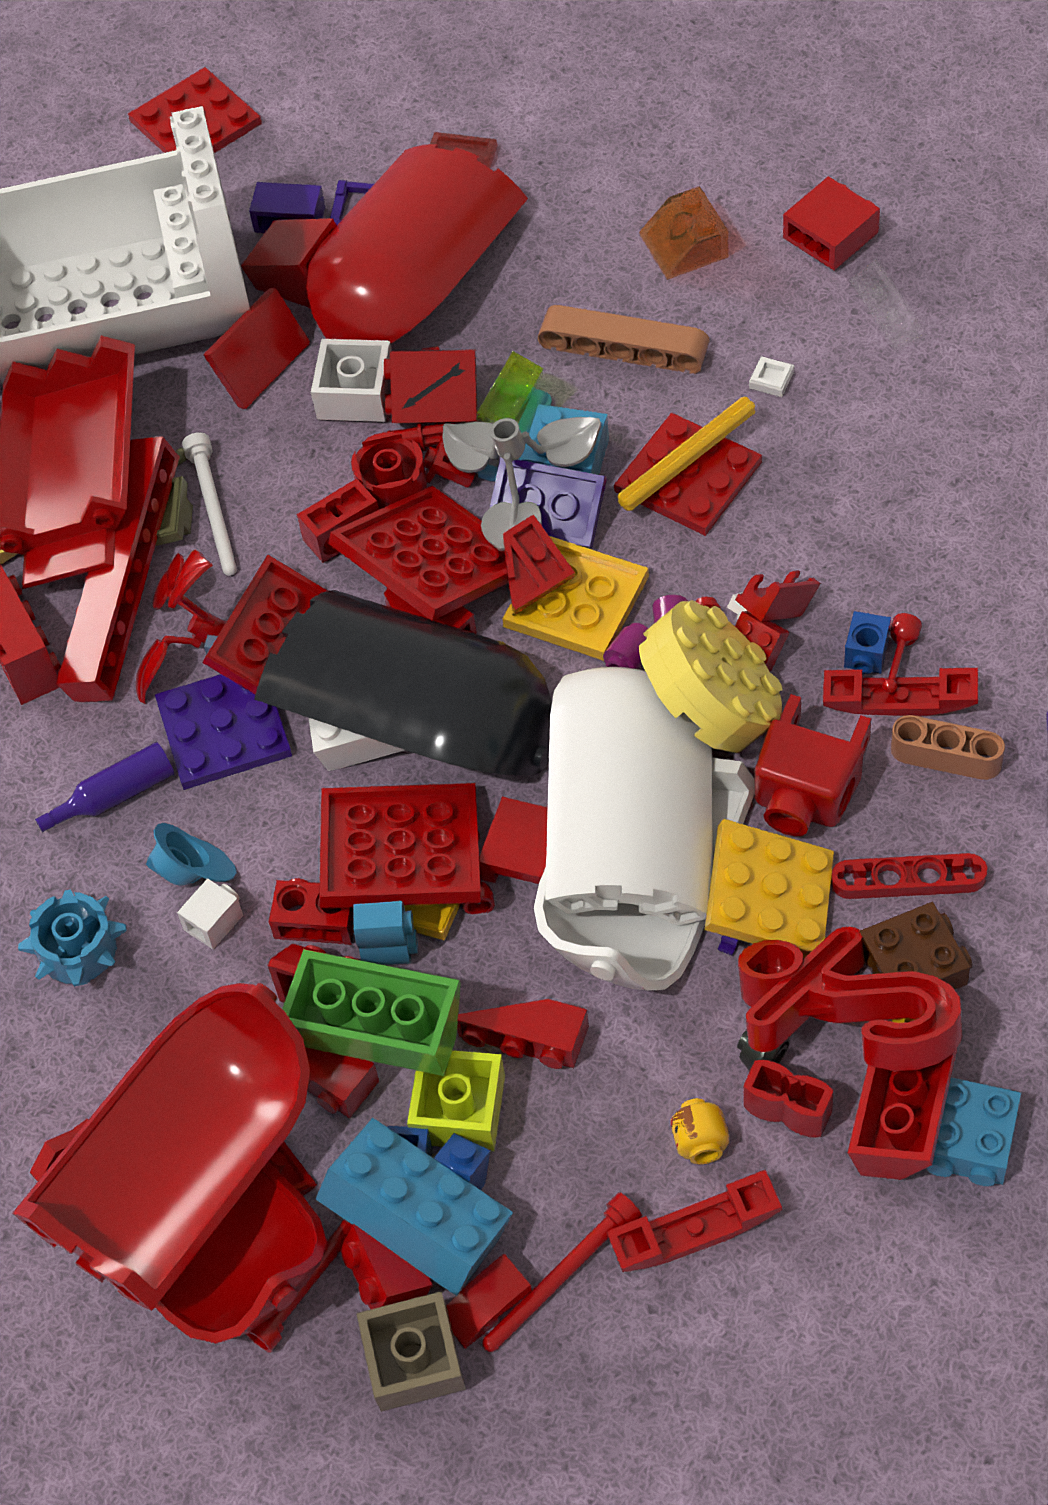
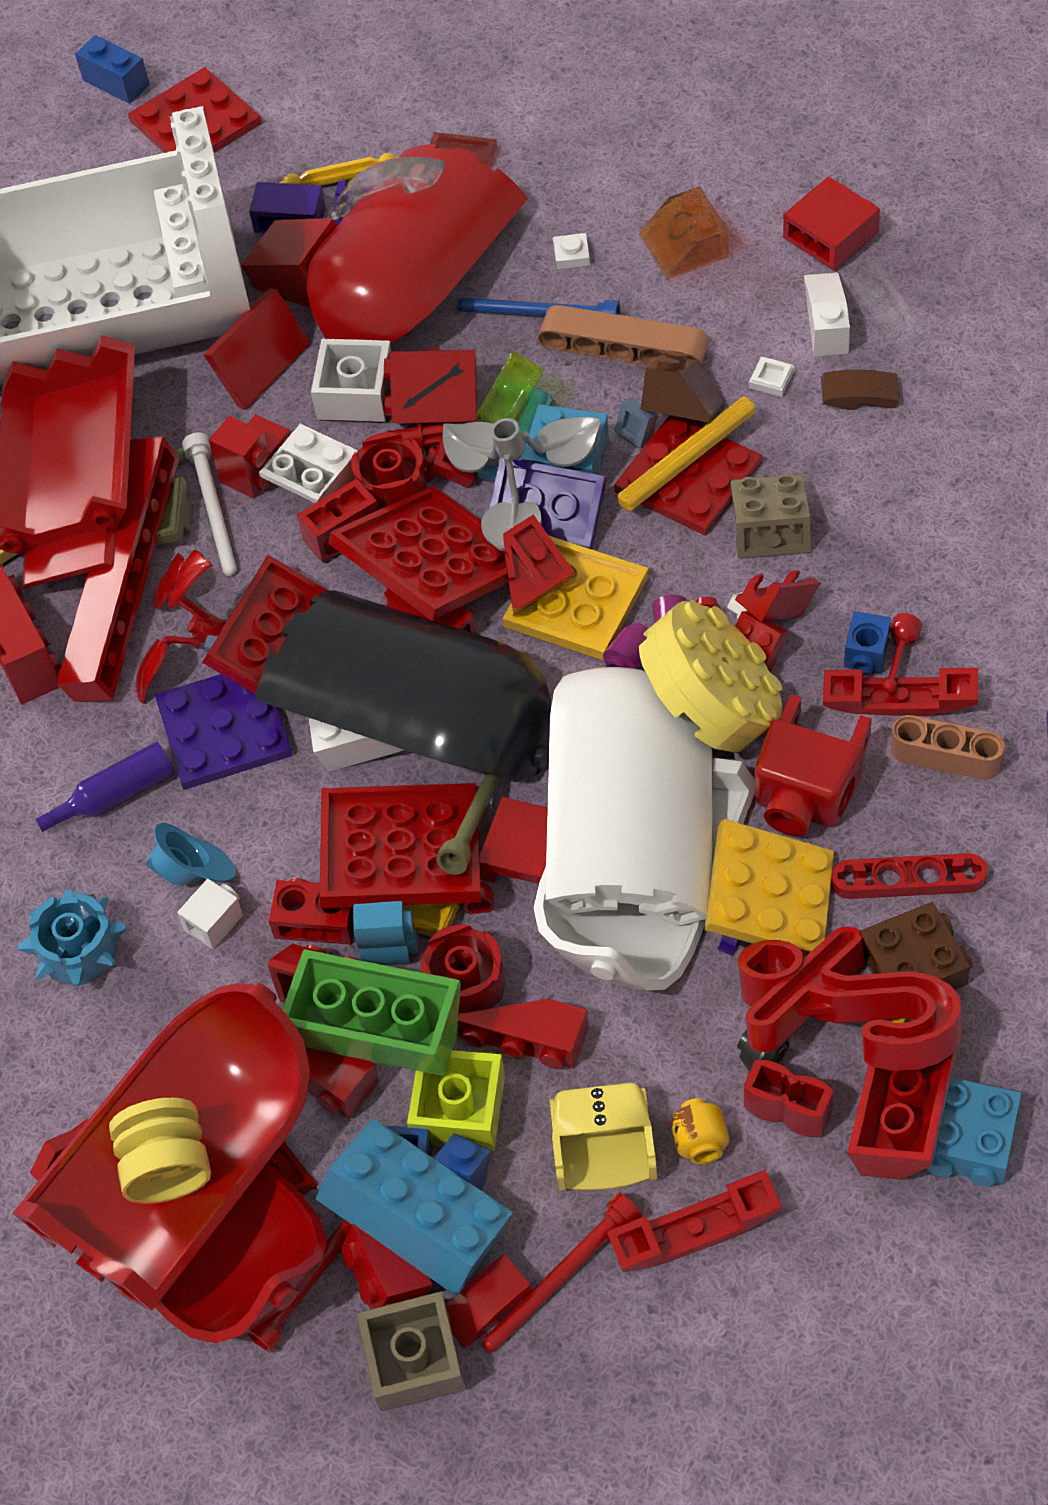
(112, 69): none -> blue brick
(159, 1150): none -> light yellow wheel
(243, 450): none -> red brick
(310, 464): none -> white slope
(334, 173): none -> yellow wheel
(410, 172): none -> clear slope
(456, 853): none -> olive piece
(468, 957): none -> red brick
(528, 308): none -> blue piece
(571, 251): none -> white plate
(602, 1137): none -> light yellow piece
(634, 423): none -> sand blue plate
(680, 388): none -> reddish brown slope
(771, 516): none -> dark tan bracket
(827, 314): none -> white slope
(852, 387): none -> reddish brown slope

